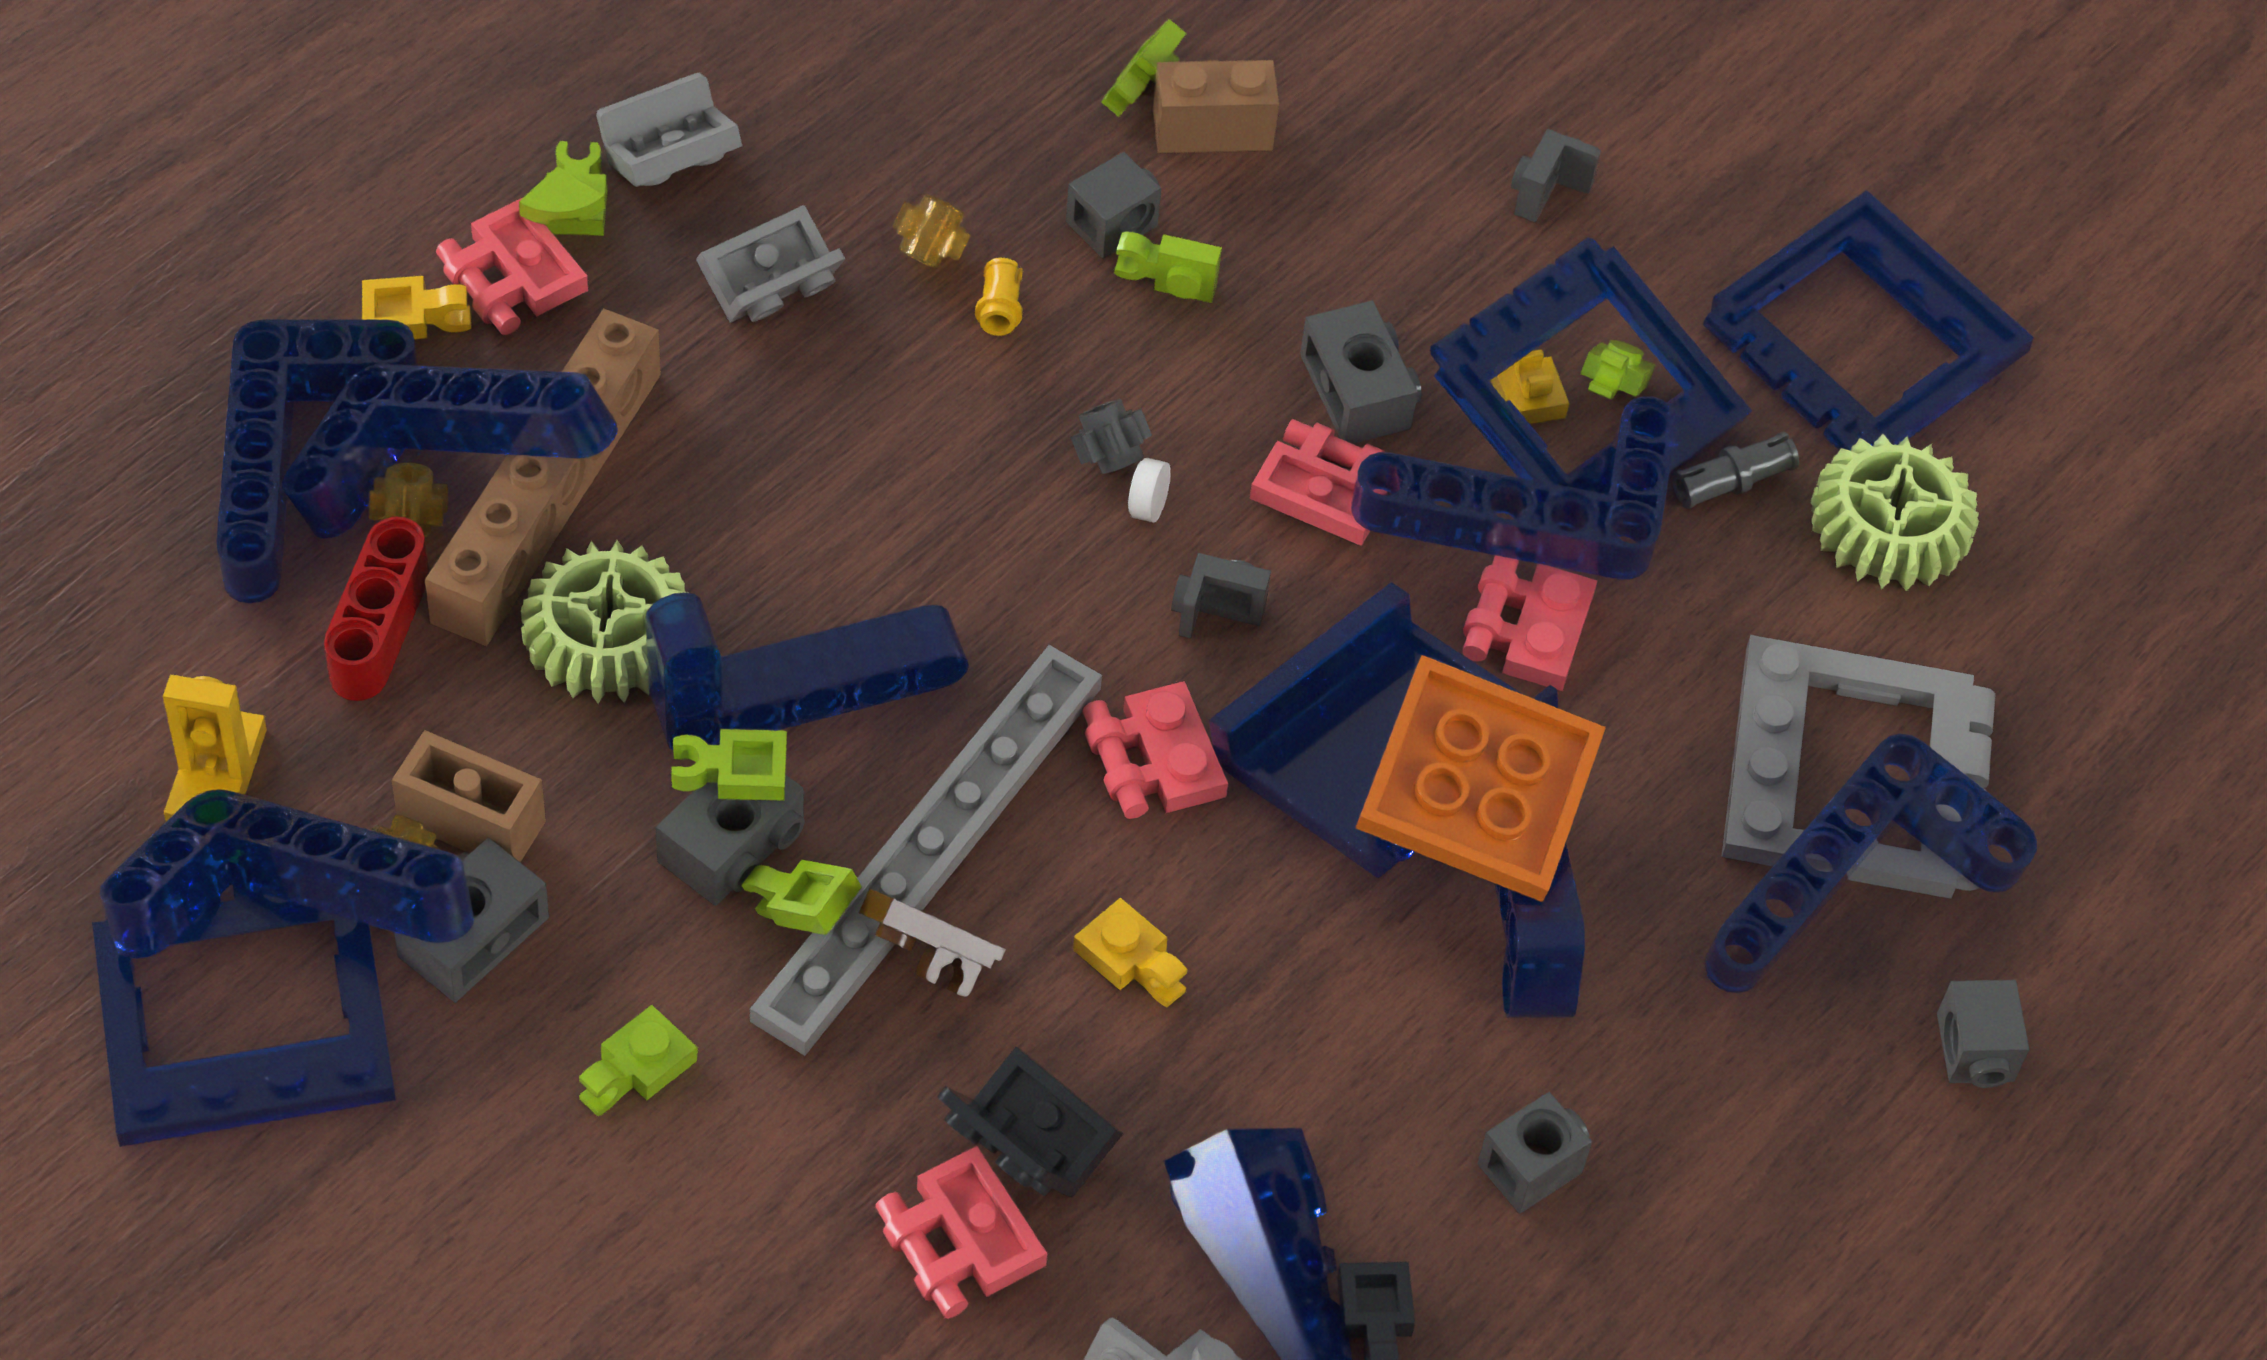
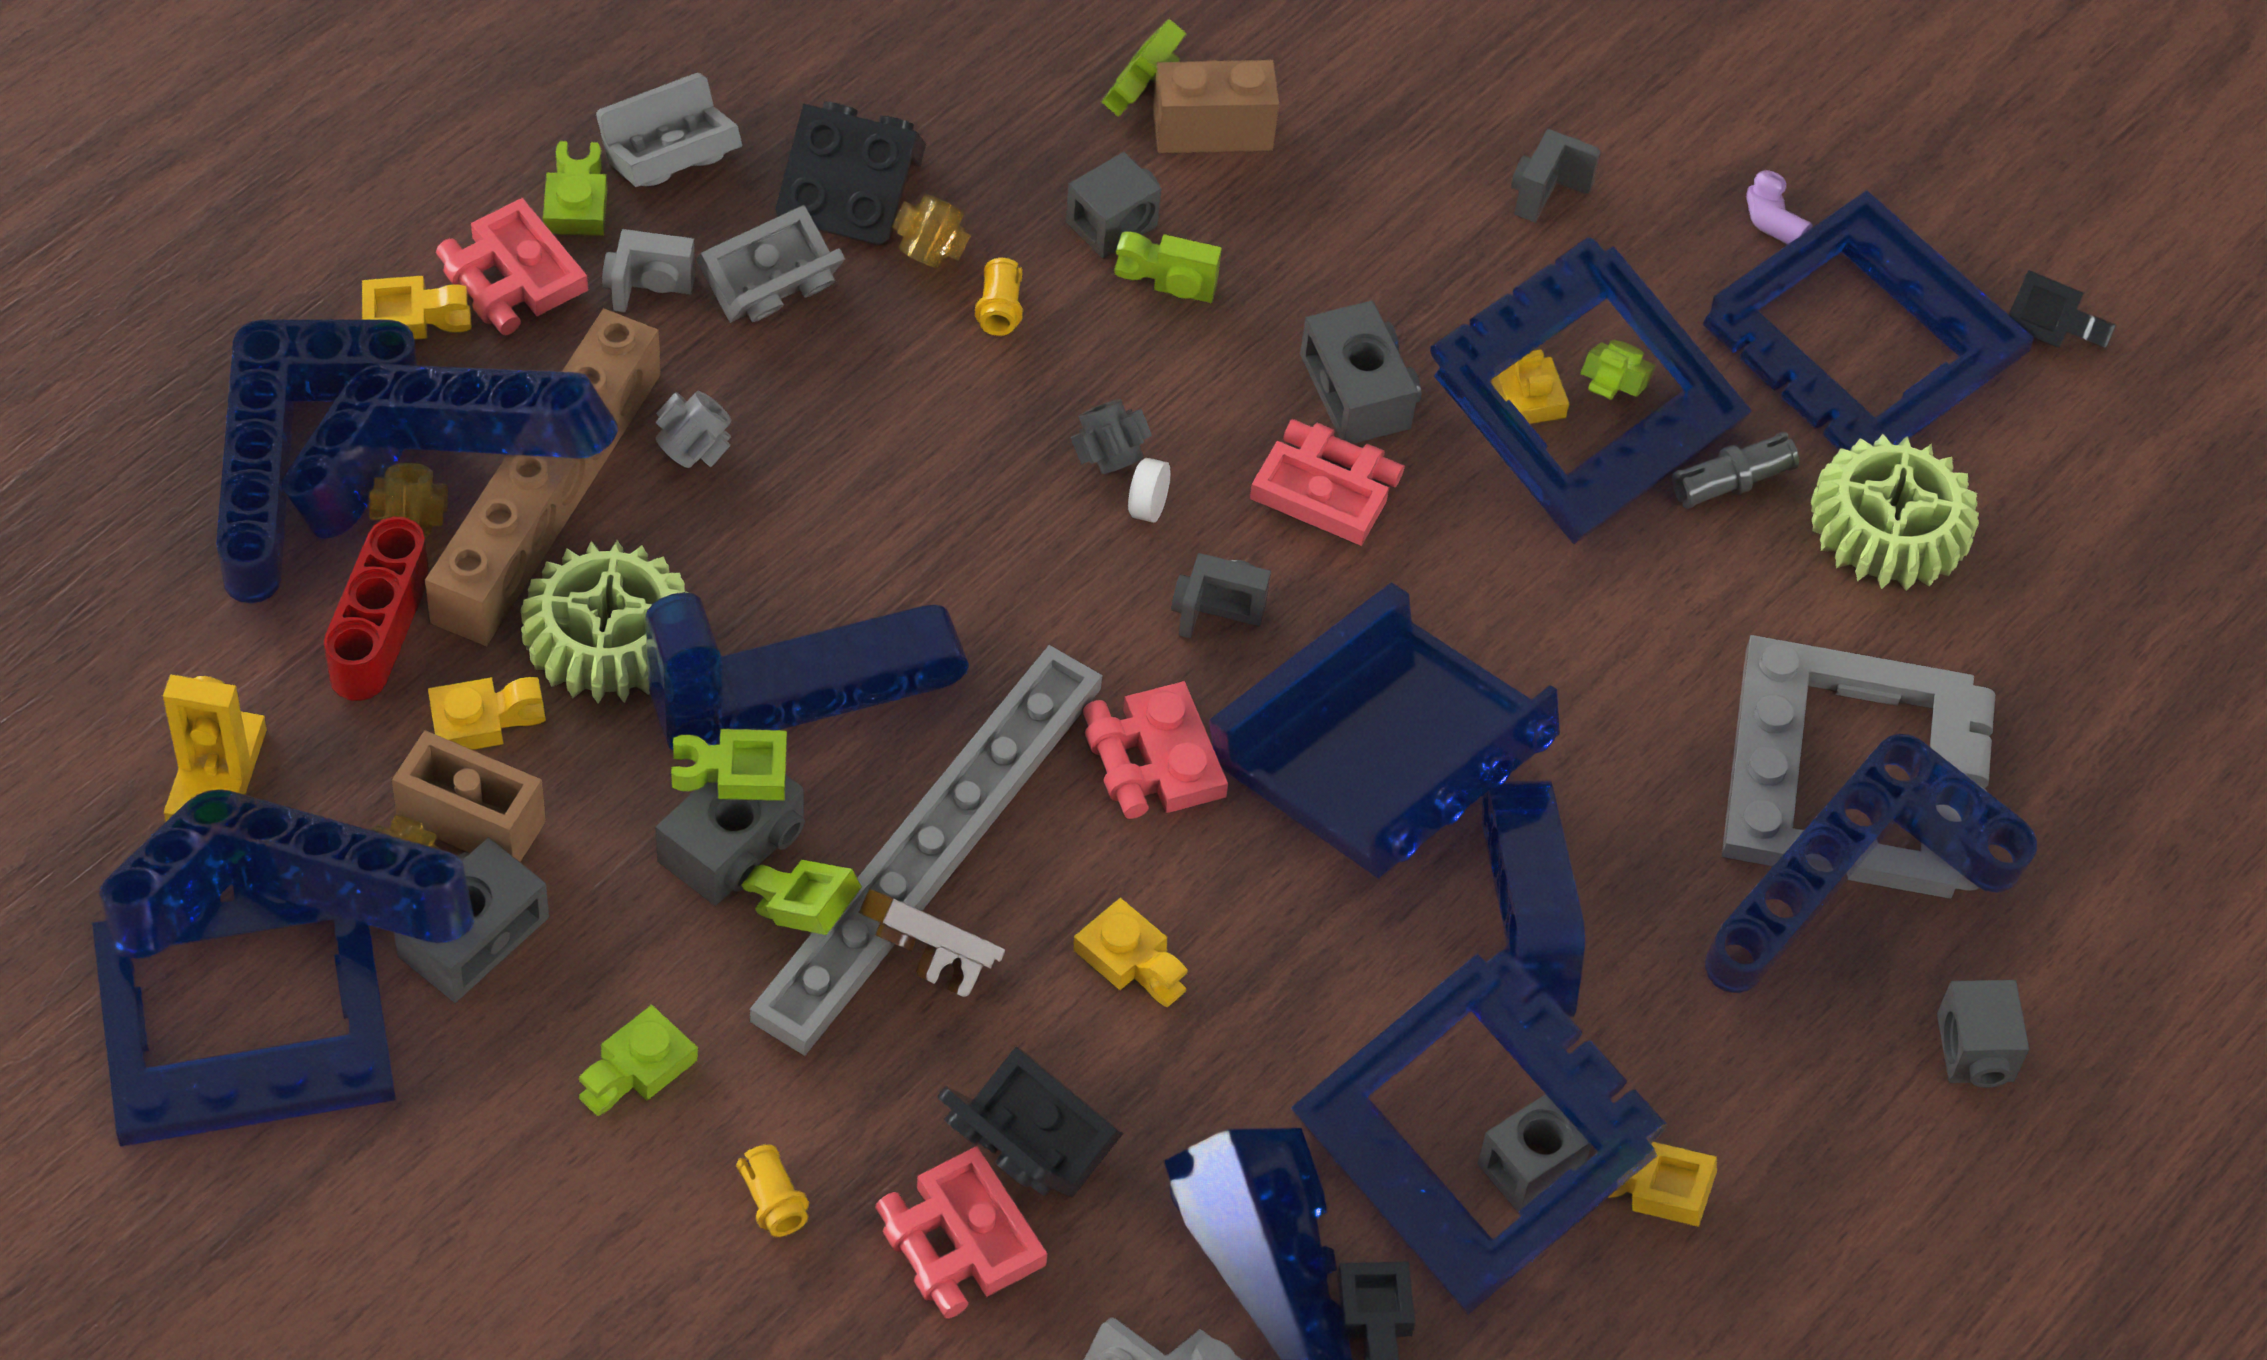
(474, 713): none -> yellow plate
(561, 198): lime tile -> none
(648, 262): none -> light grey bracket
(693, 429): none -> light grey gear
(779, 1205): none -> yellow pin
(849, 171): none -> black bracket
(1407, 1189): none -> clear blue hinge
(1481, 778): orange plate -> none
(1532, 504): clear blue beam -> none
(1548, 626): coral plate -> none
(1672, 1184): none -> yellow plate
(1769, 211): none -> lavender arm
(2051, 310): none -> black plate

